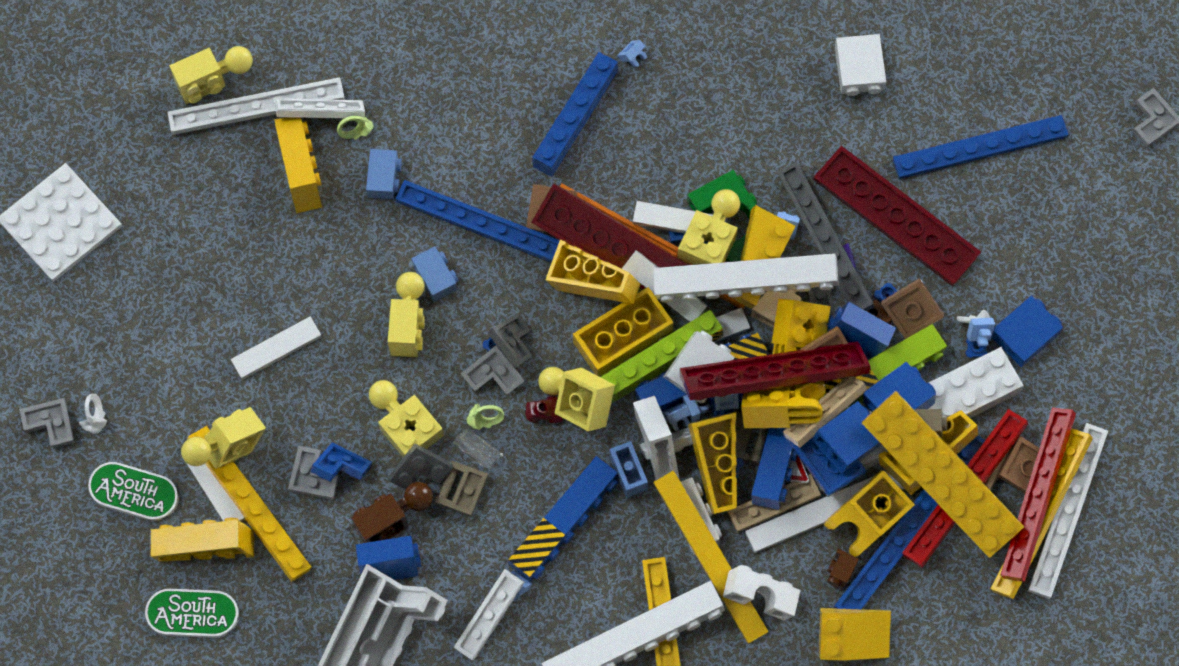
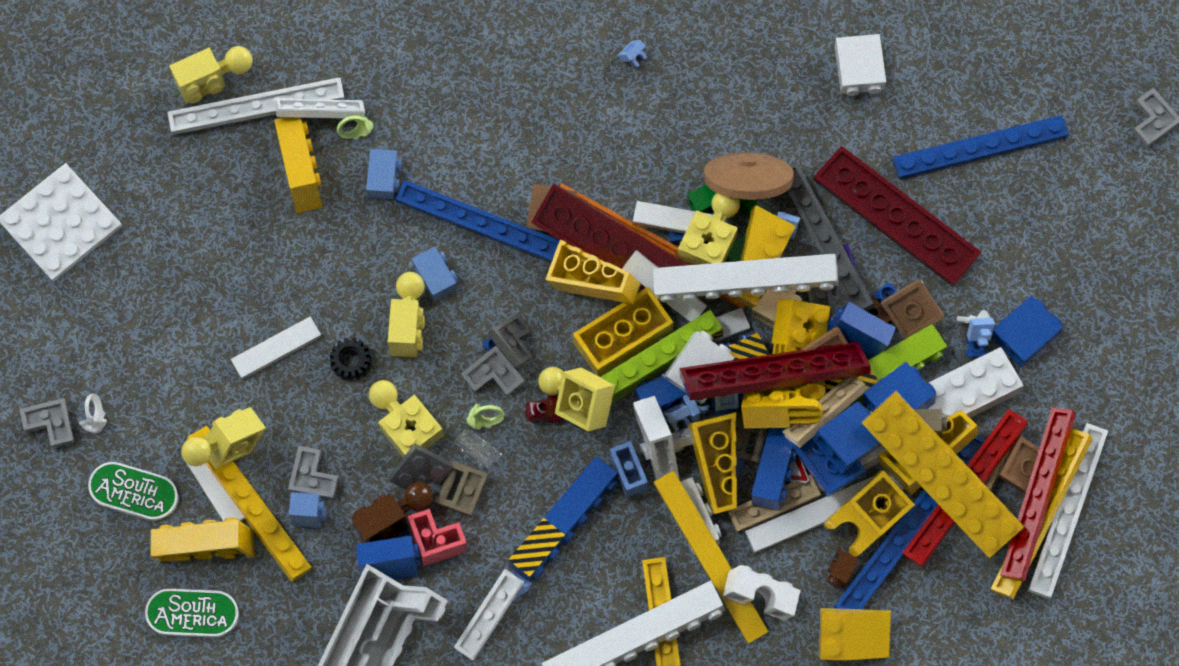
(307, 510): none -> medium blue brick
(338, 458): blue plate -> none
(346, 347): none -> black tyre
(435, 543): none -> coral brick
(575, 114): blue brick -> none
(748, 175): none -> medium nougat dish

